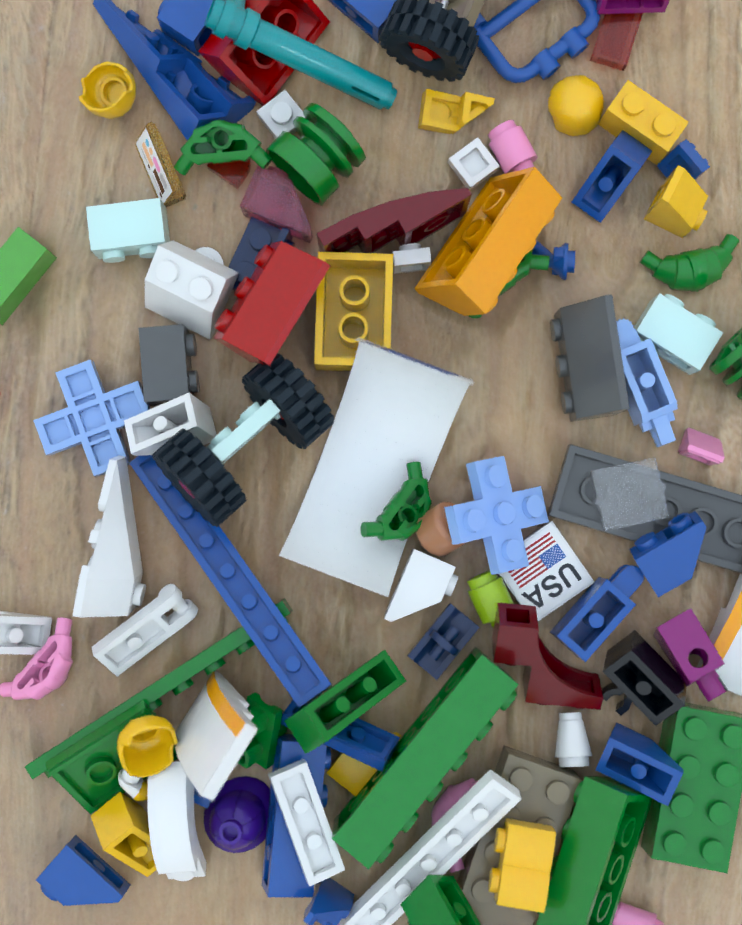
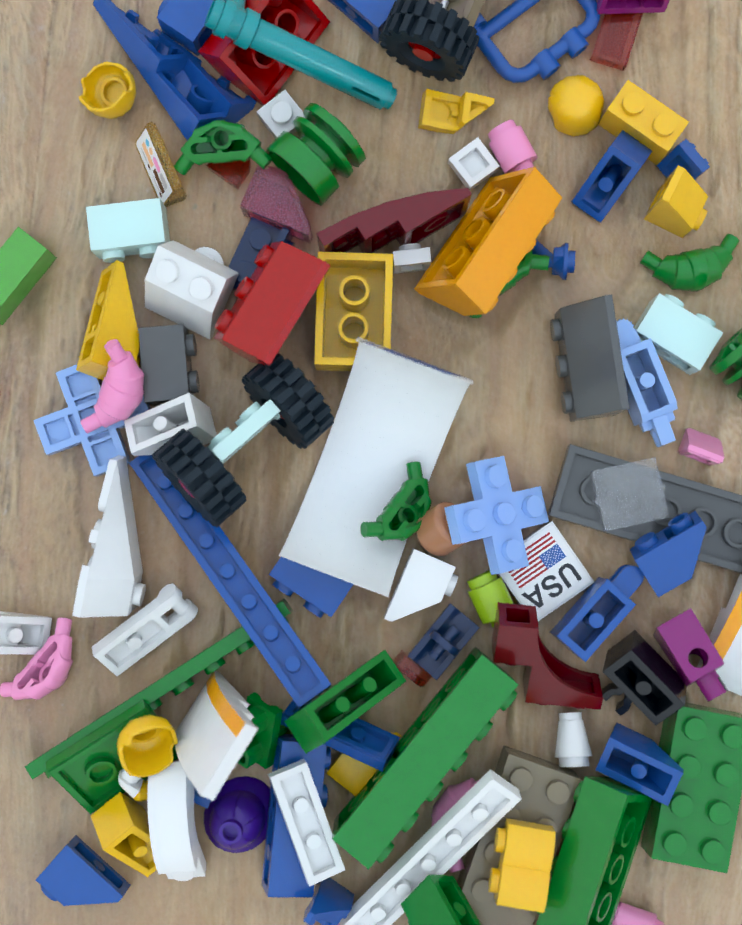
(109, 319): none -> yellow slope
(120, 389): none -> bright pink piece
(320, 590): none -> blue brick
(412, 669): none -> clear red tile

